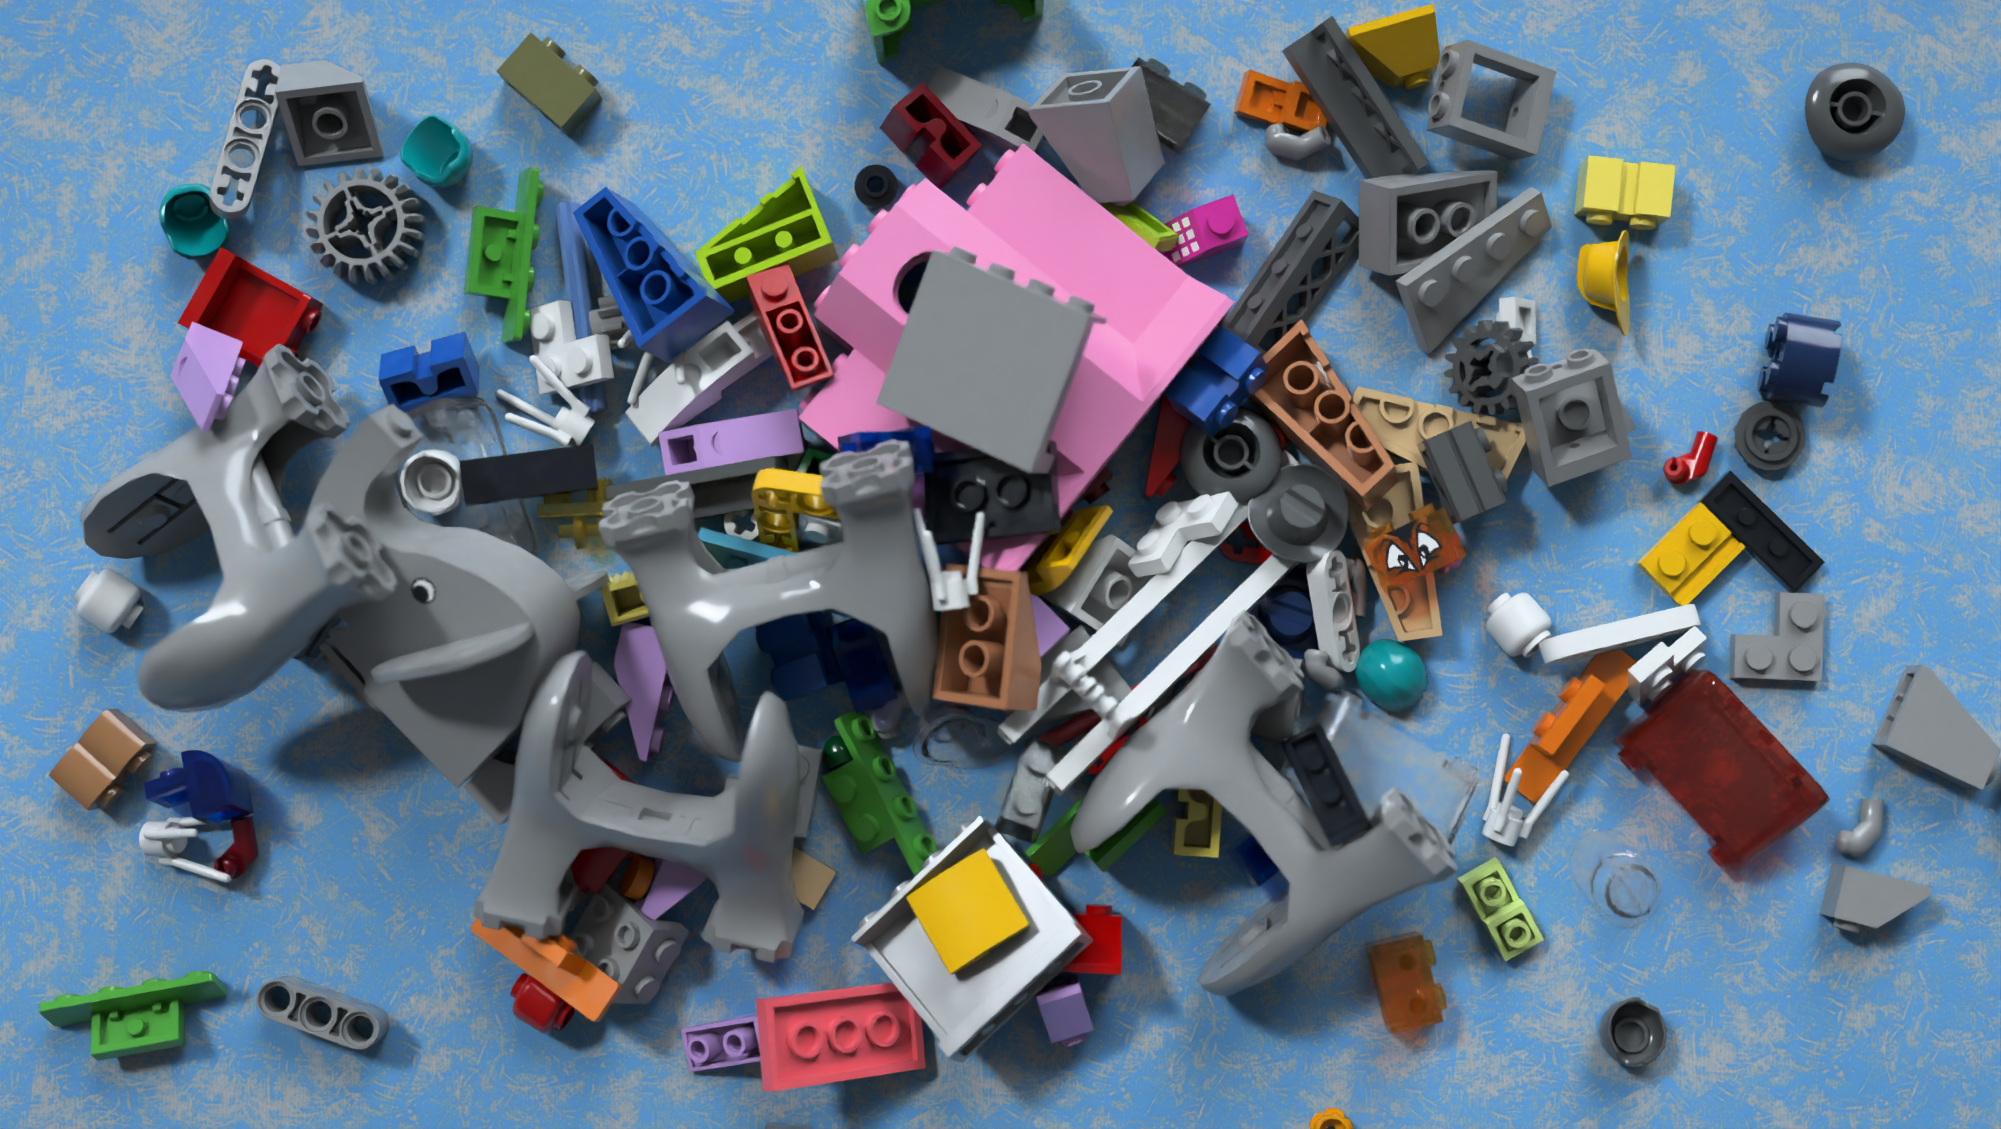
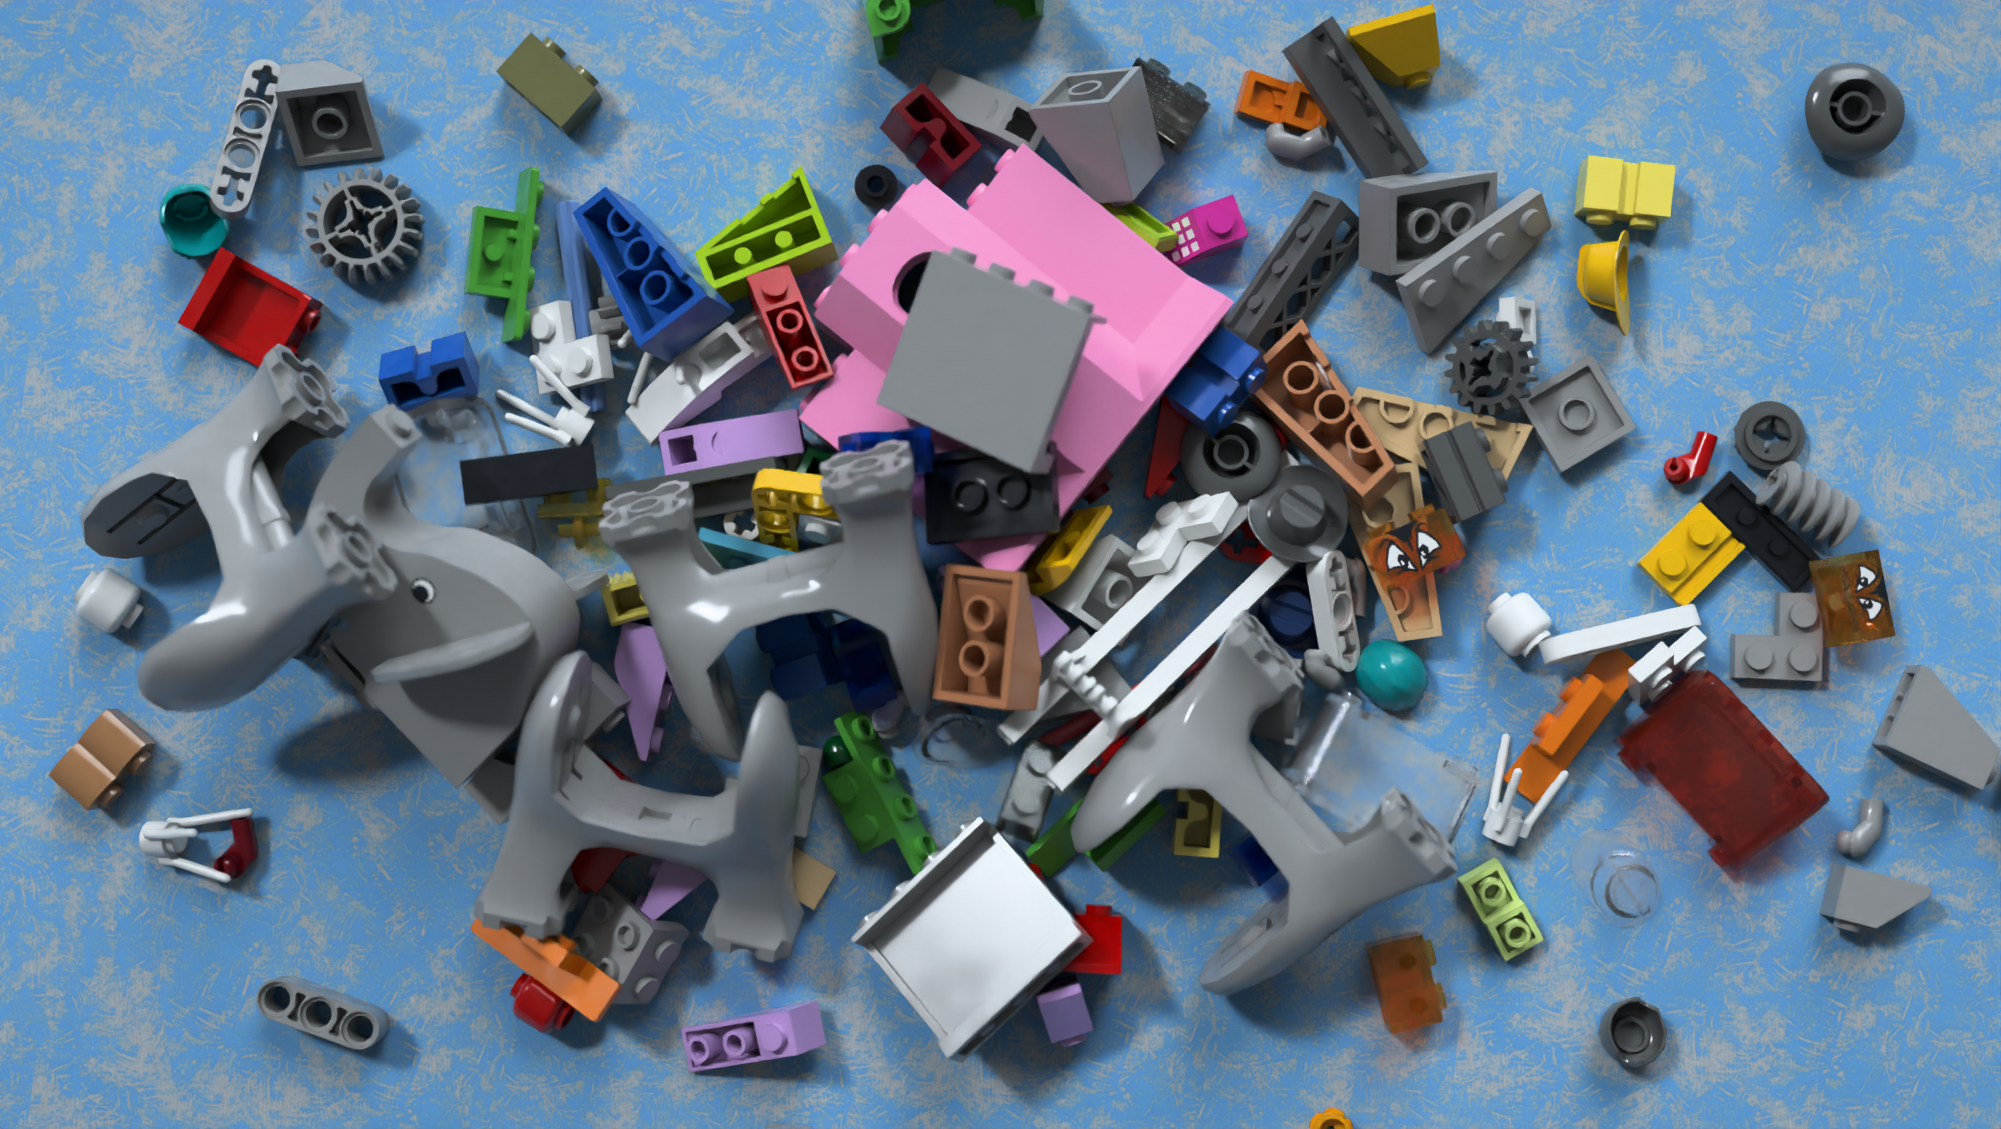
(136, 1016): bright green bracket -> none
(207, 373): lavender slope -> none
(211, 785): clear blue brick -> none
(432, 482): white hair -> none
(437, 152): teal hair -> none
(637, 877): orange tile -> none
(837, 1036): coral plate -> none
(948, 587): white plant -> none
(967, 911): yellow slope -> none
(1326, 785): black tile -> none
(1527, 107): light grey window -> none
(1583, 454): light grey window -> none
(1801, 359): dark blue brick -> none
(1810, 500): none -> light grey piece
(1852, 598): none -> clear orange brick

